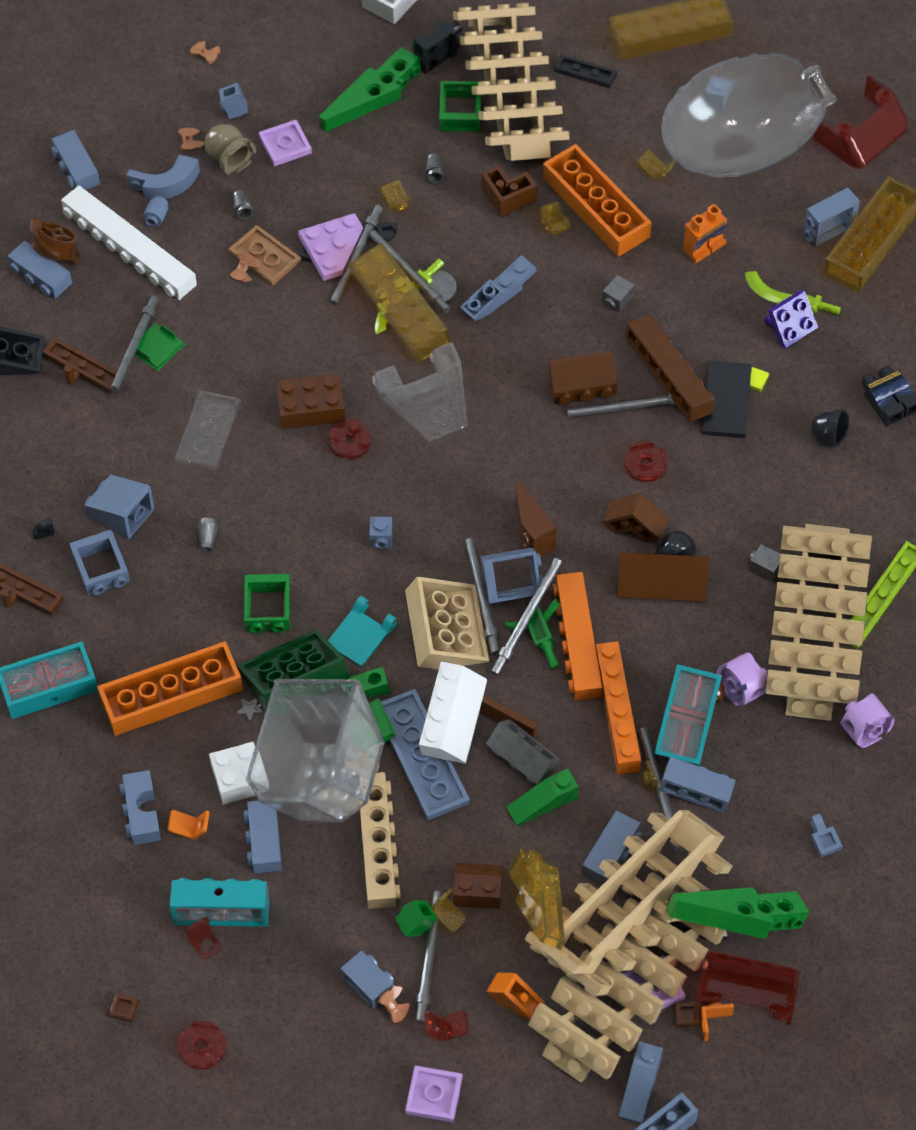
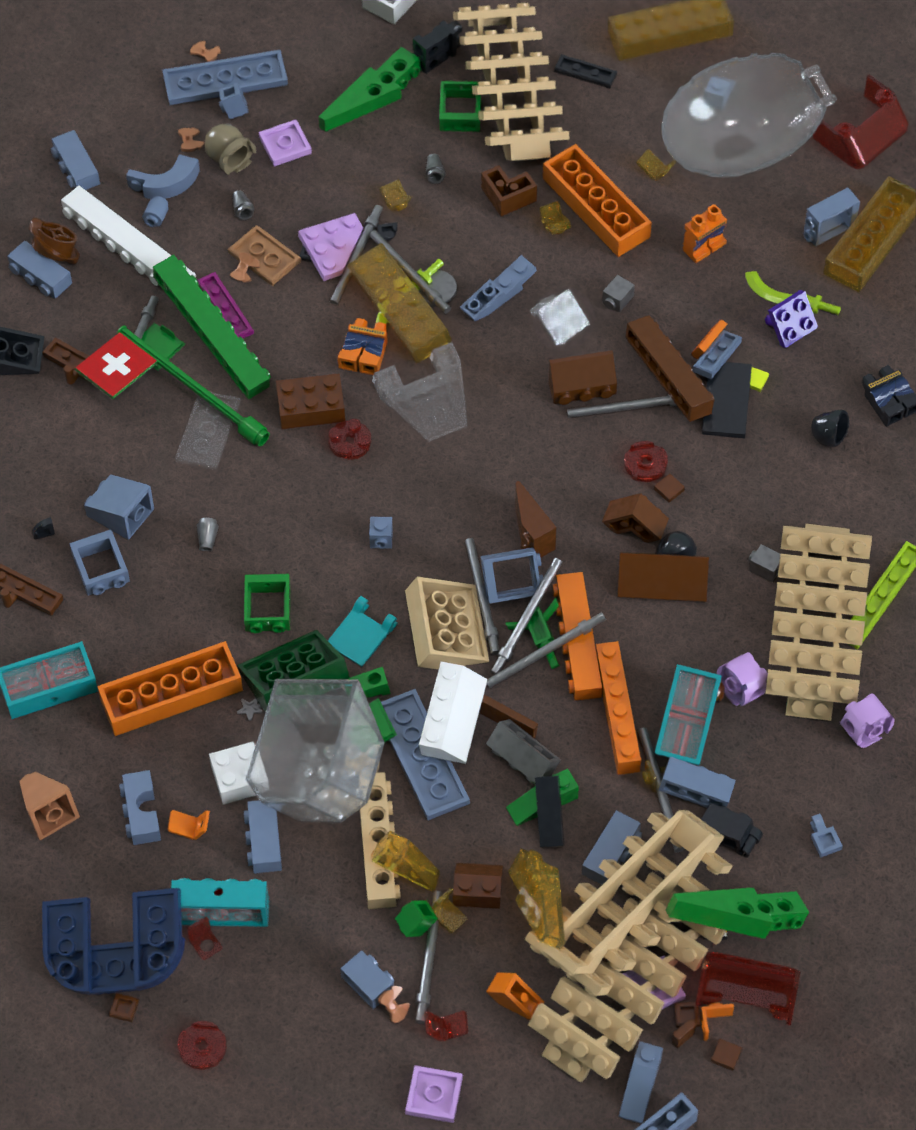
(47, 804): none -> nougat slope
(116, 966): none -> dark blue plate
(128, 358): none -> flag
(205, 79): none -> sand blue plate
(211, 327): none -> green brick
(230, 311): none -> magenta tile
(363, 347): none -> orange hips
(406, 860): none -> clear yellow slope
(549, 811): none -> black tile
(560, 316): none -> clear plate
(583, 628): none -> flat silver bar
(669, 488): none -> reddish brown tile
(683, 1033): none -> reddish brown tile
(708, 339): none -> orange tile
(717, 354): none -> sand blue tile
(726, 1054): none -> reddish brown tile
(735, 828): none -> black hinge

